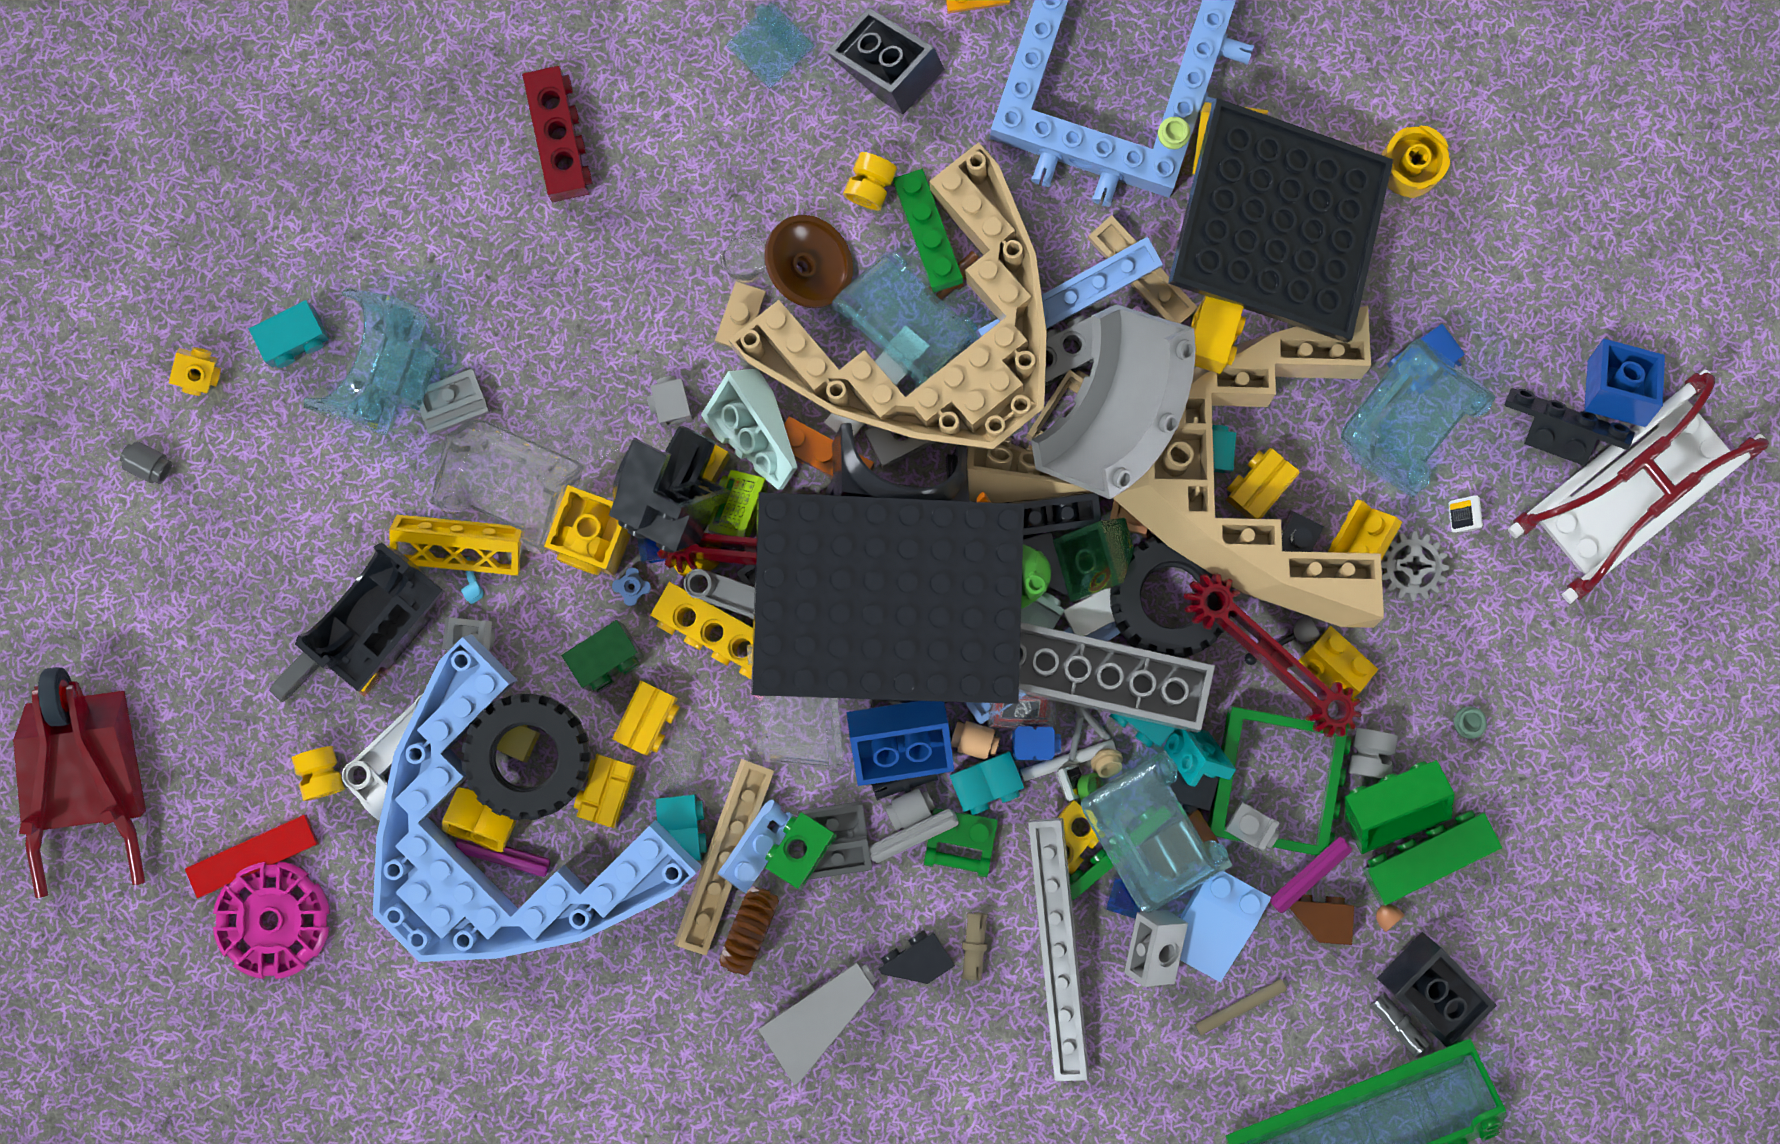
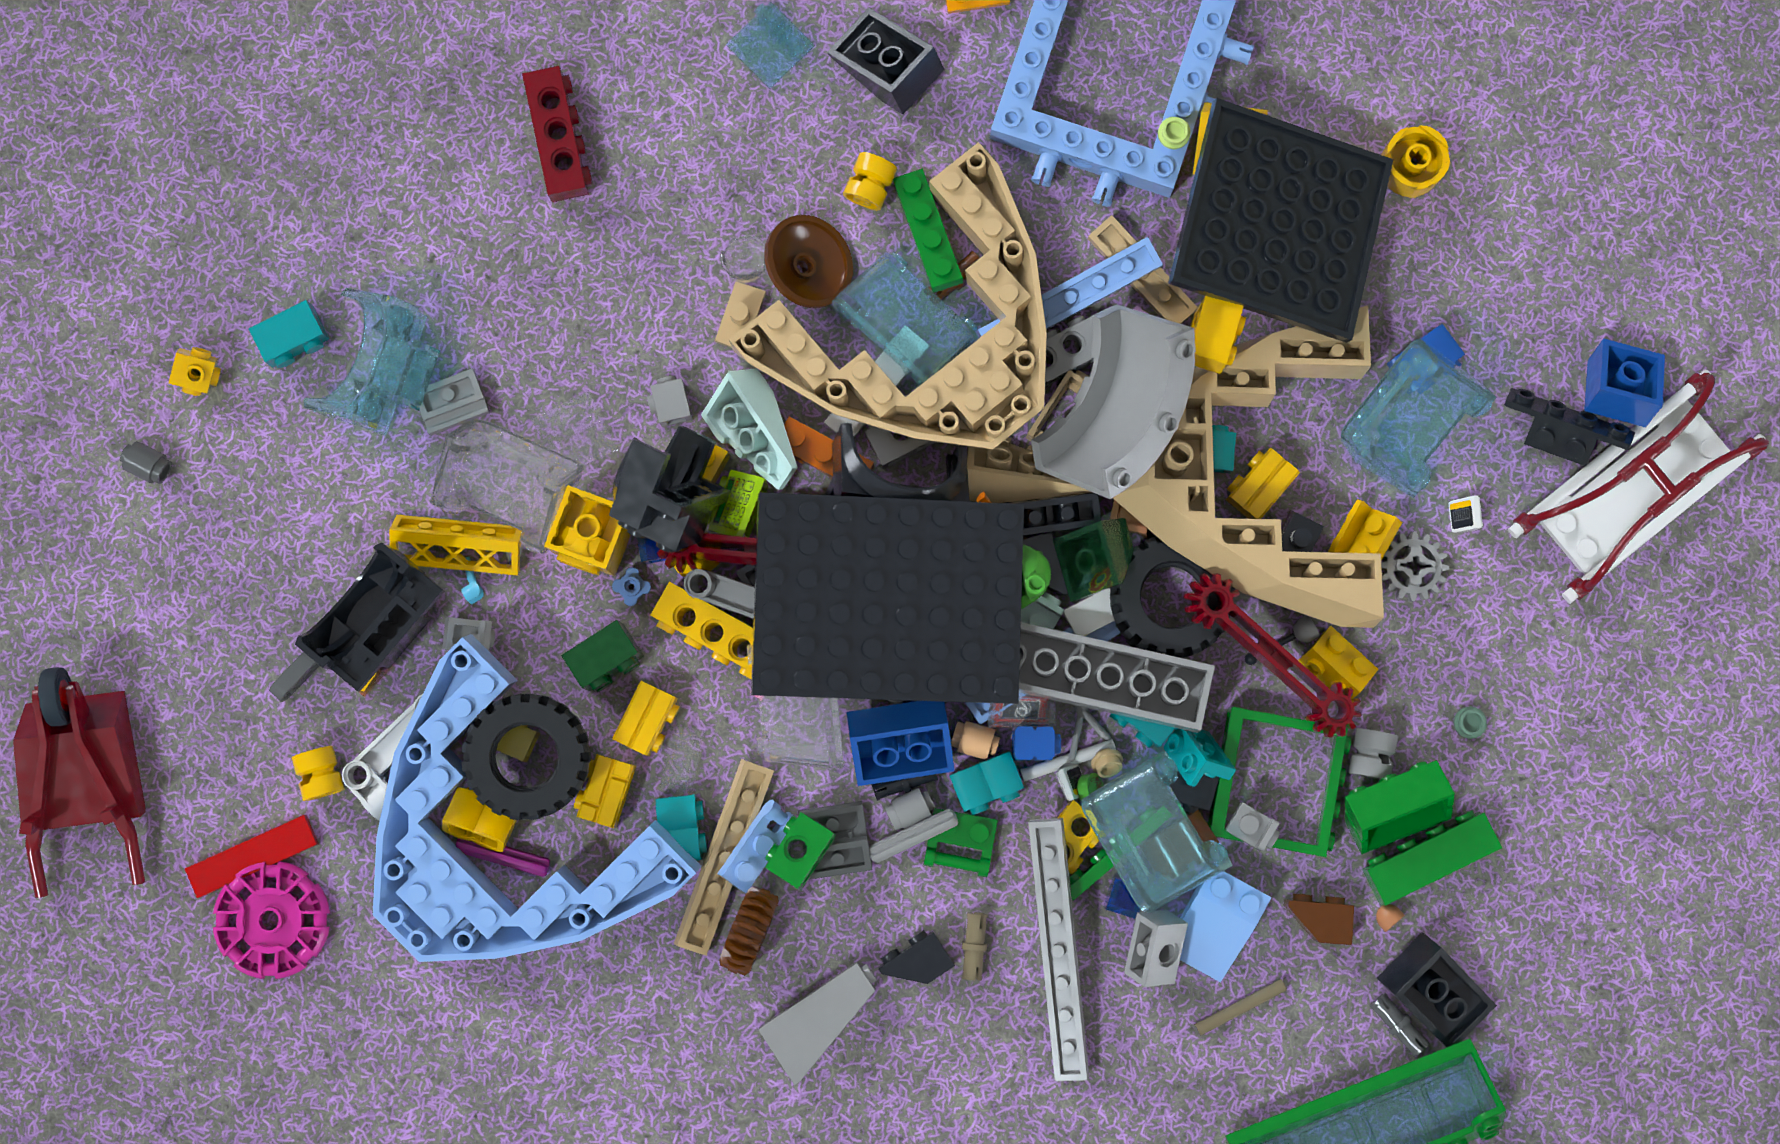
(1310, 875): magenta axle -> none

